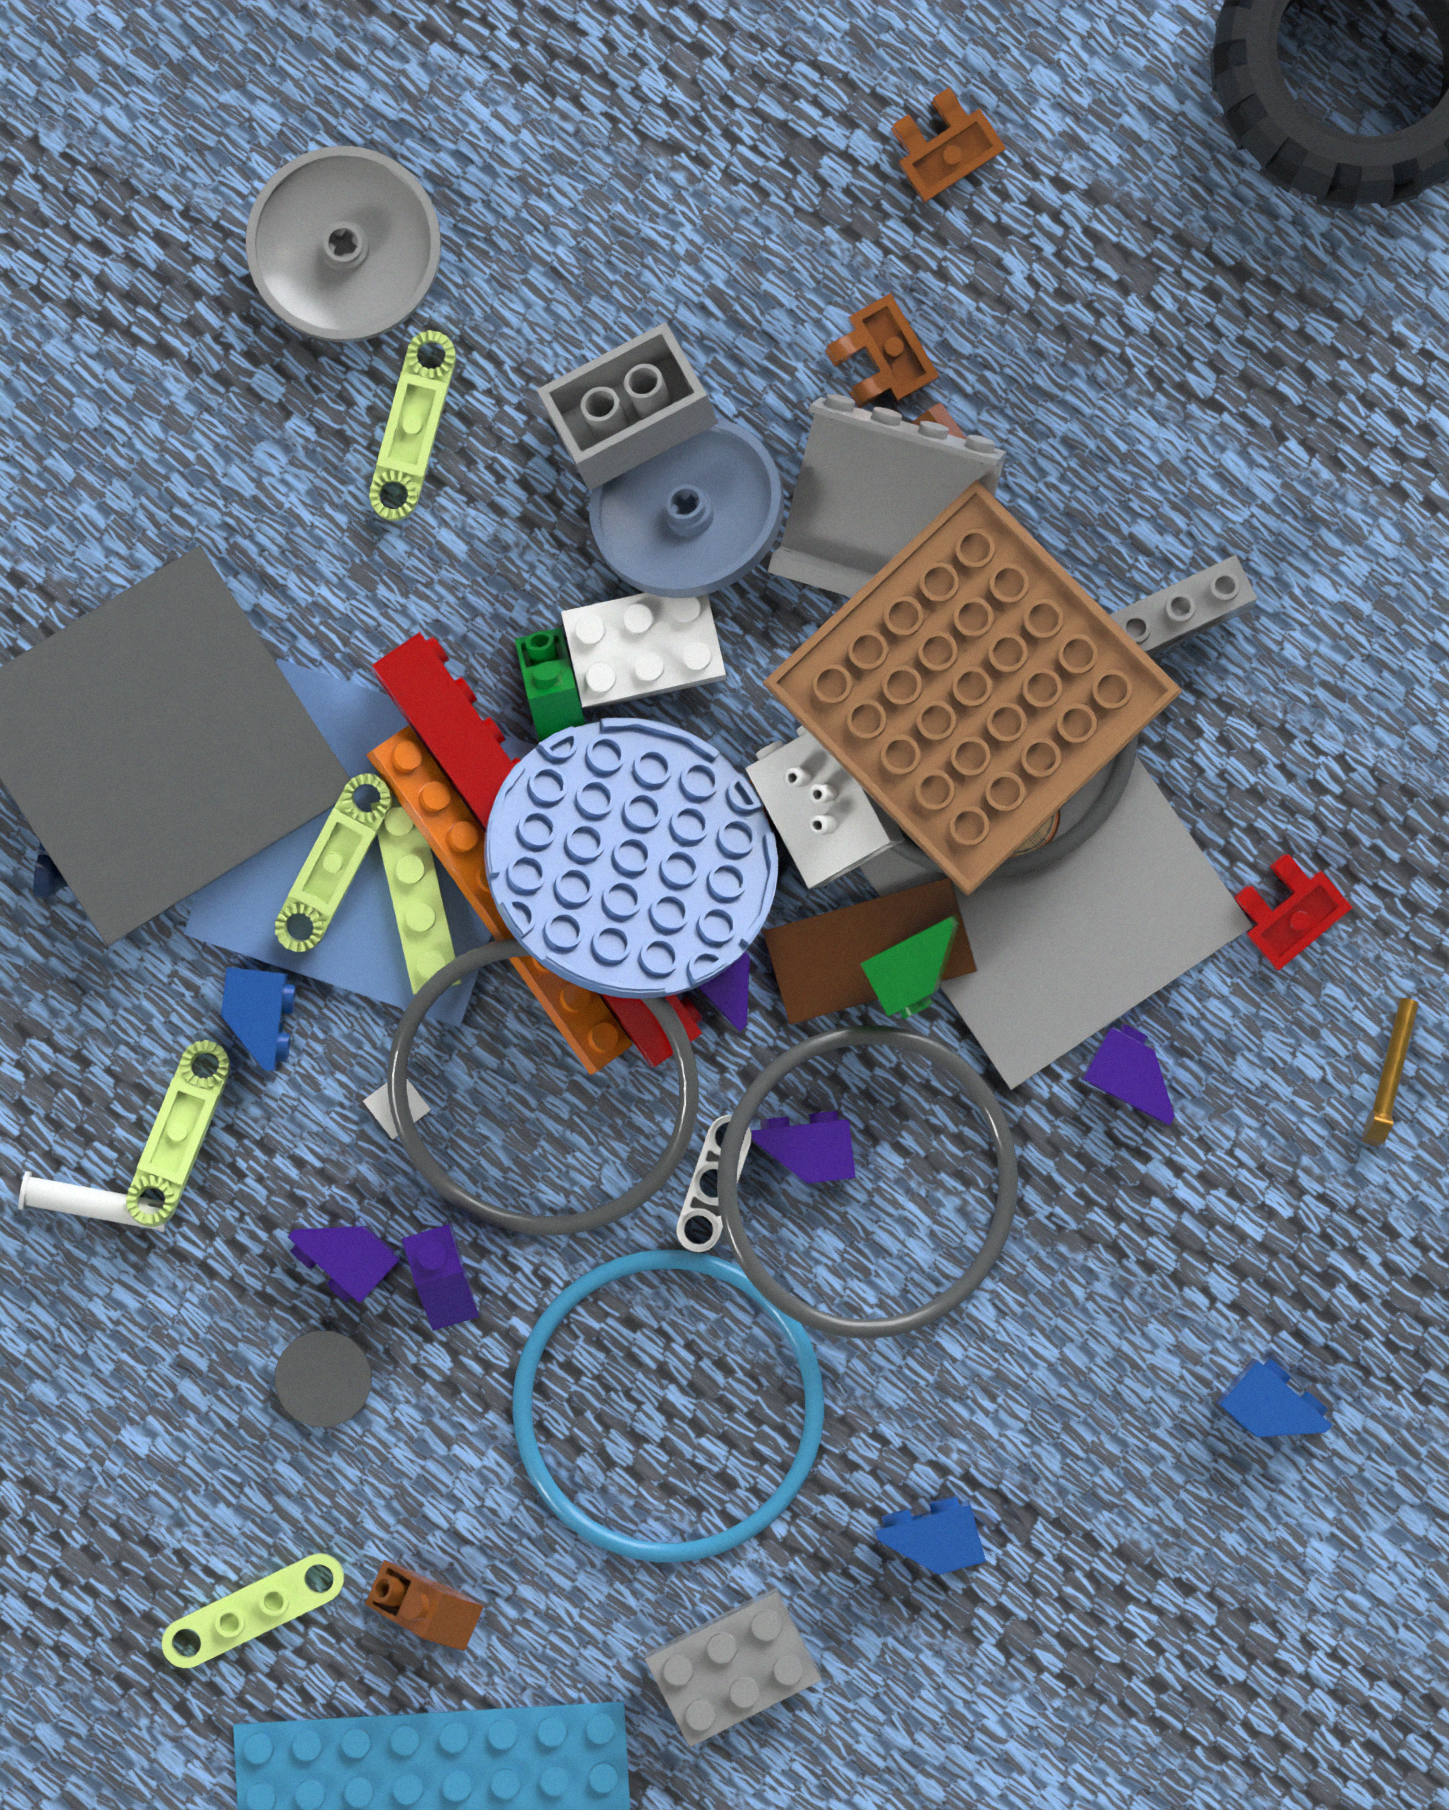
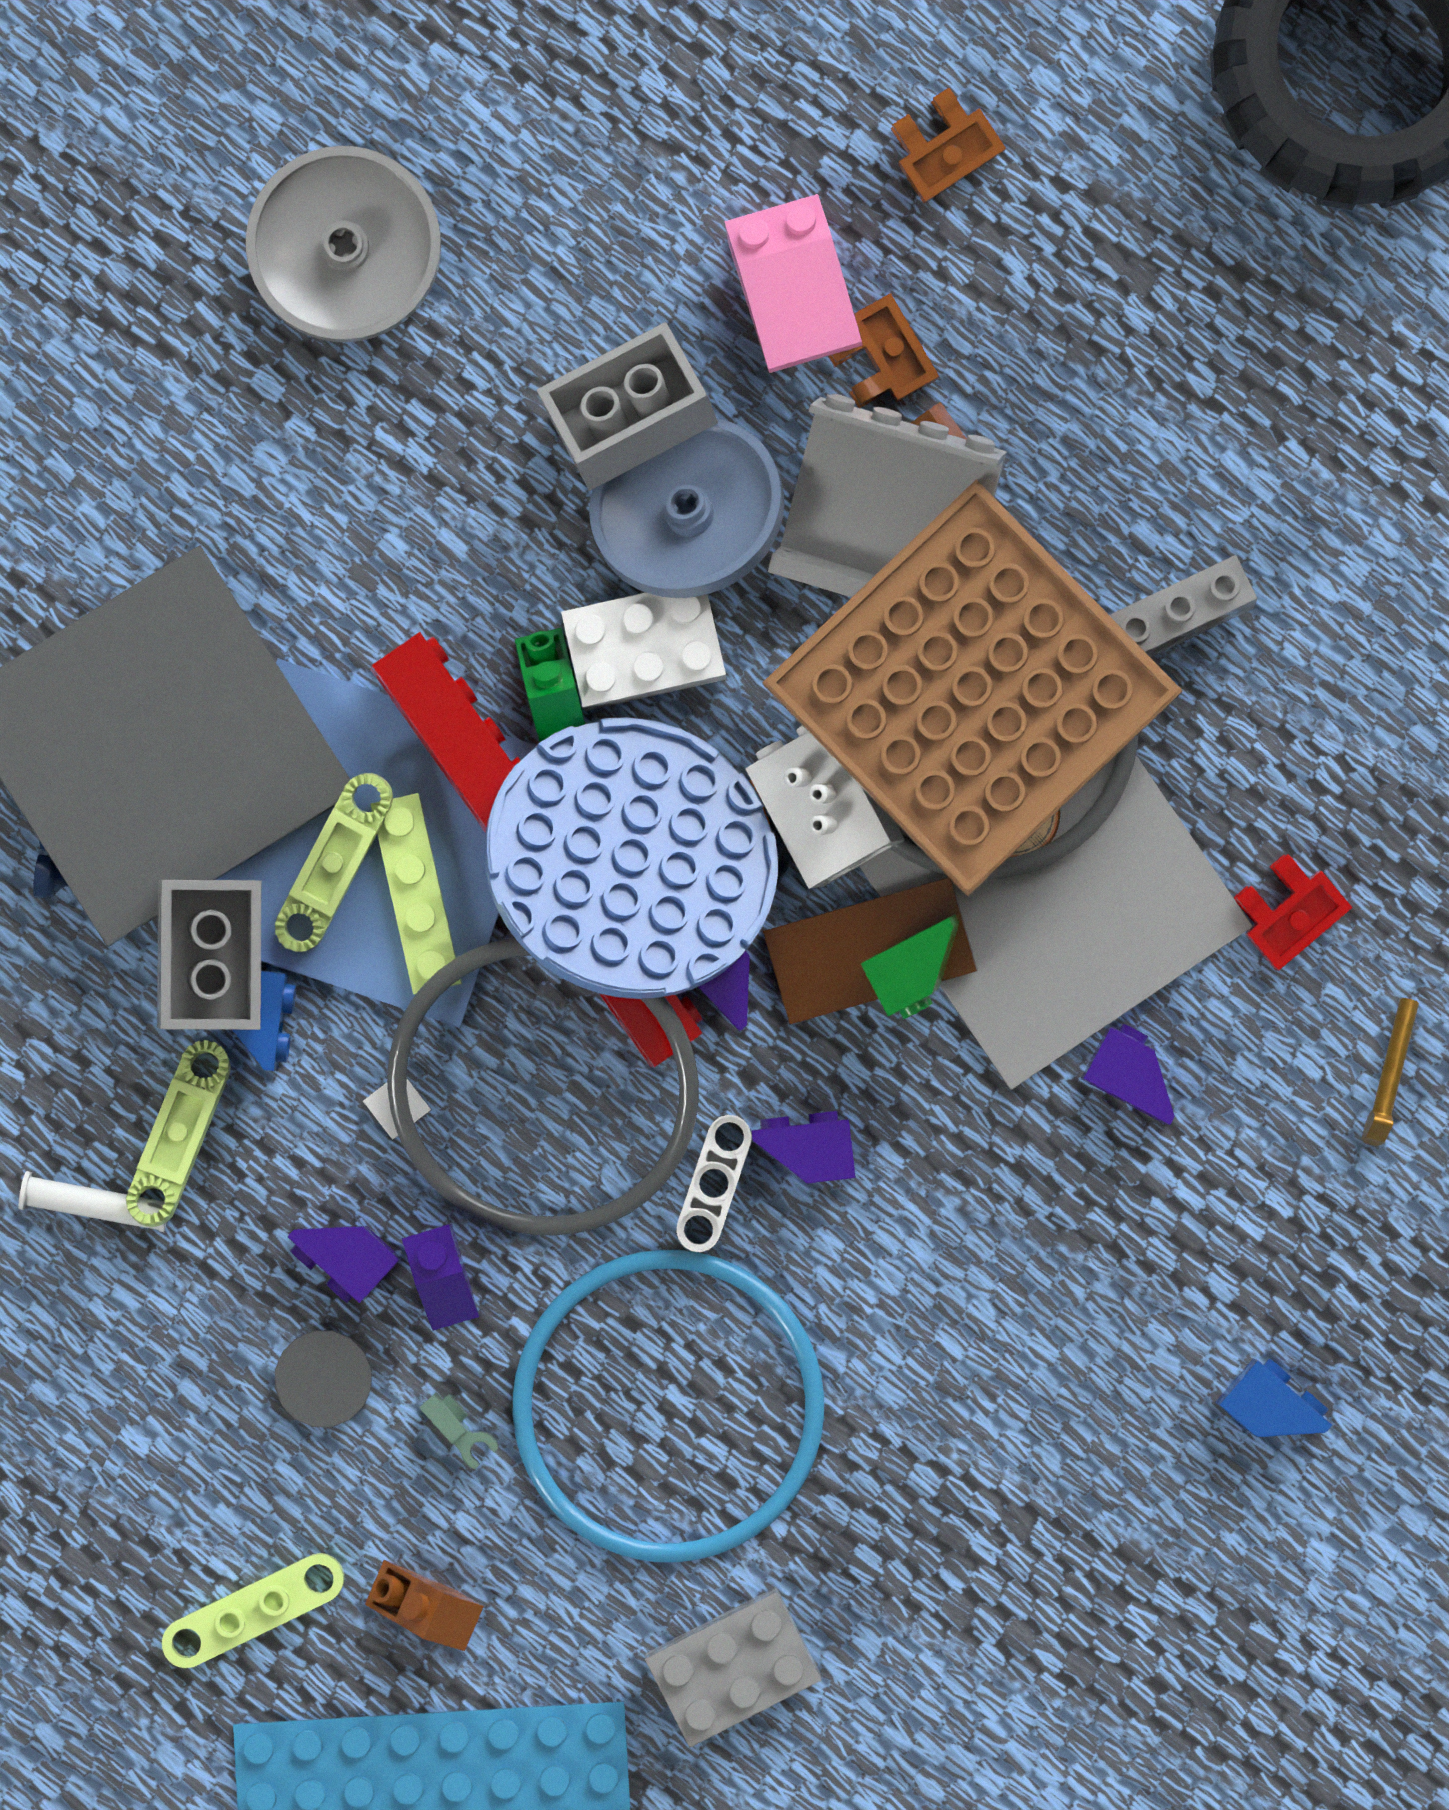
(209, 954): none -> light grey brick
(412, 425): yellowish green plate -> none
(448, 1418): none -> sand green plate
(460, 848): orange plate -> none
(730, 1156): dark grey piece -> none
(793, 283): none -> bright pink slope
(937, 1539): blue slope -> none

